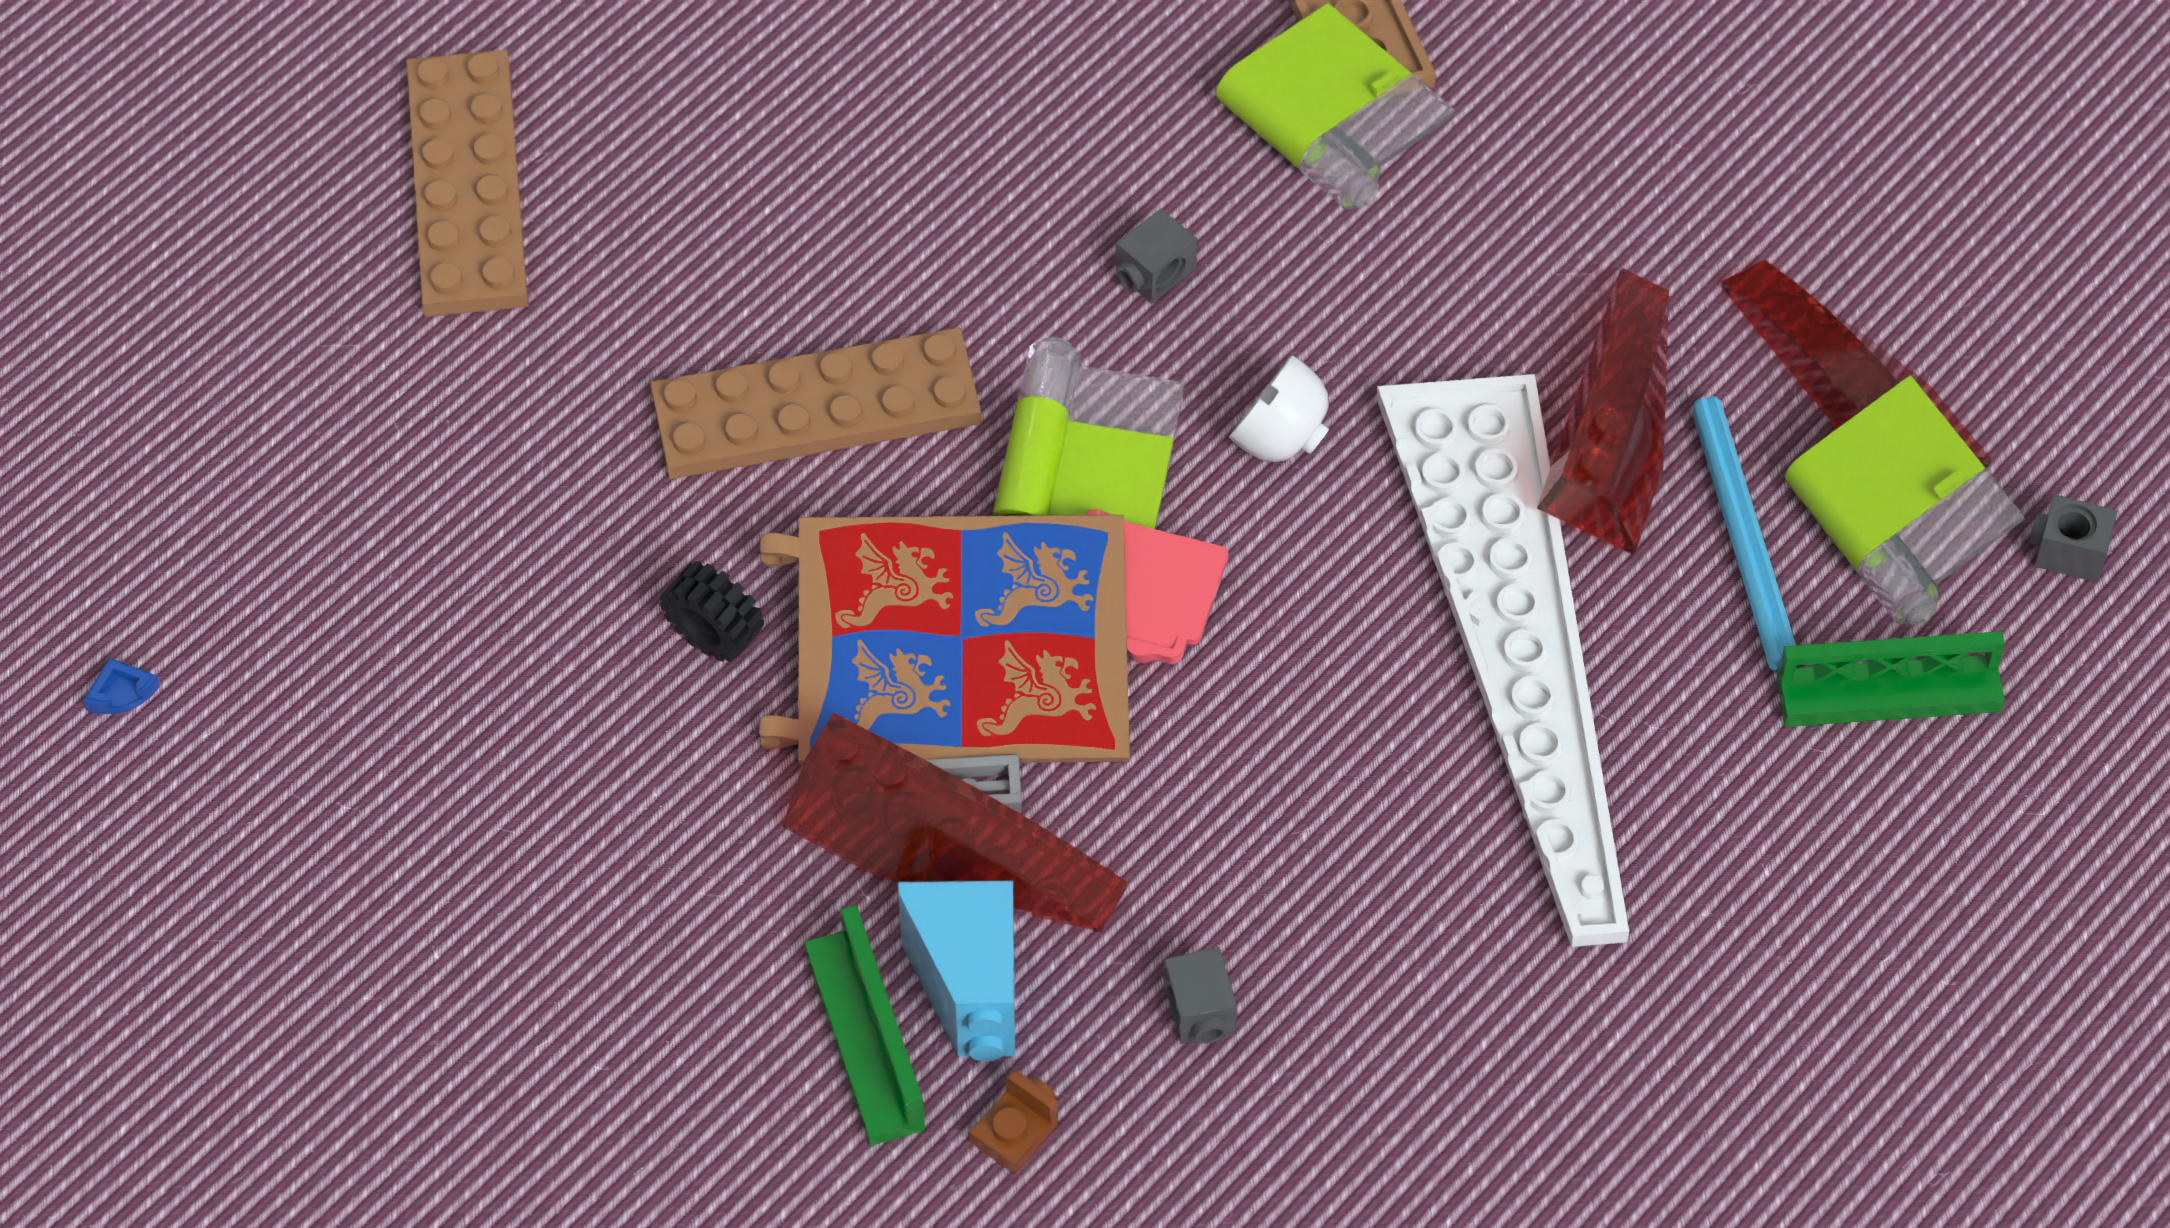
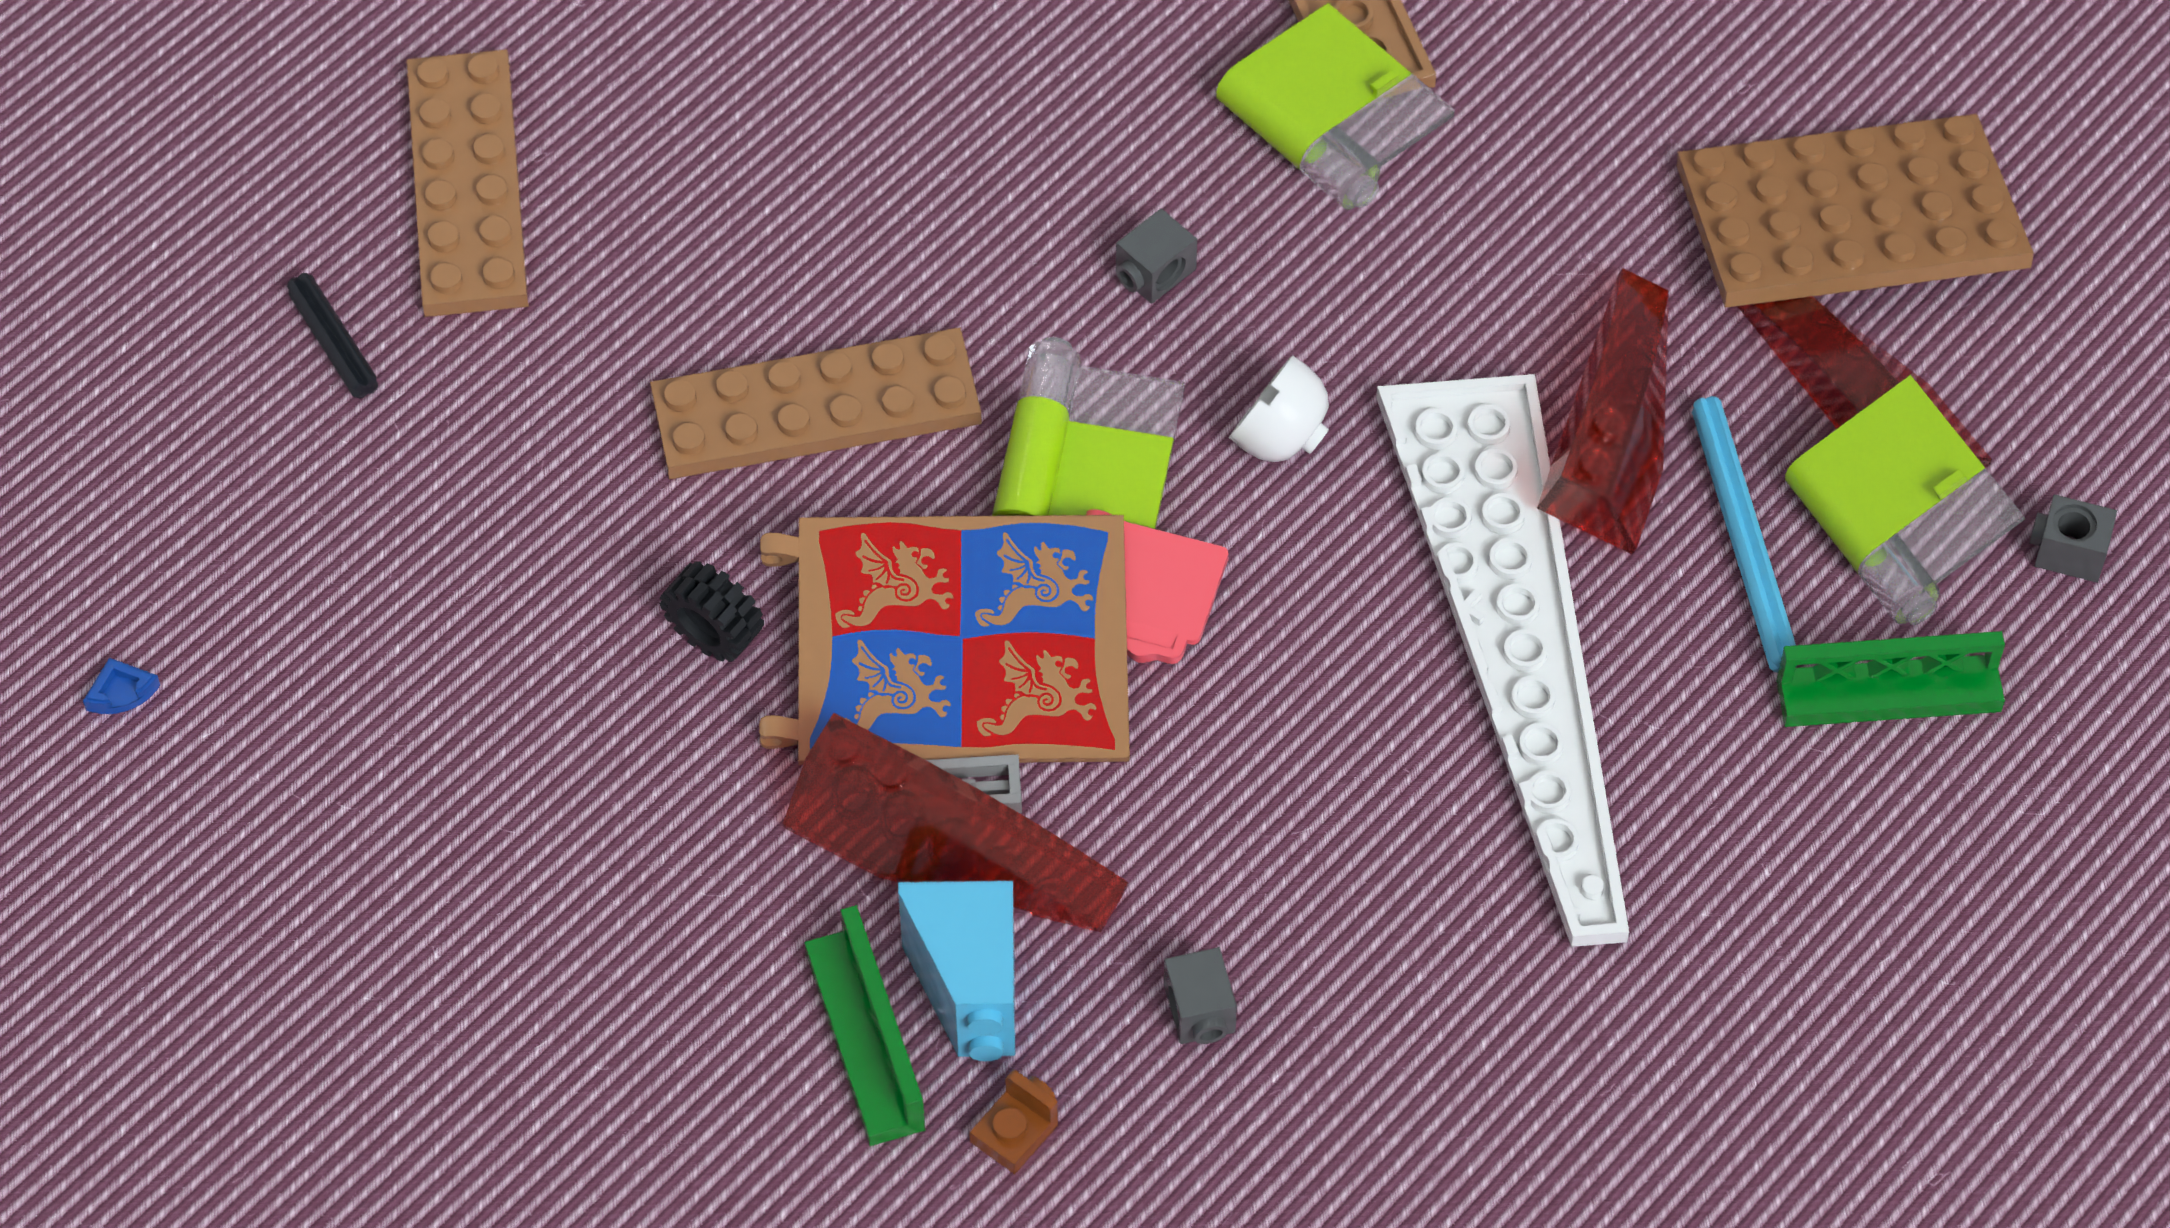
(332, 335): none -> black axle
(1853, 210): none -> medium nougat plate

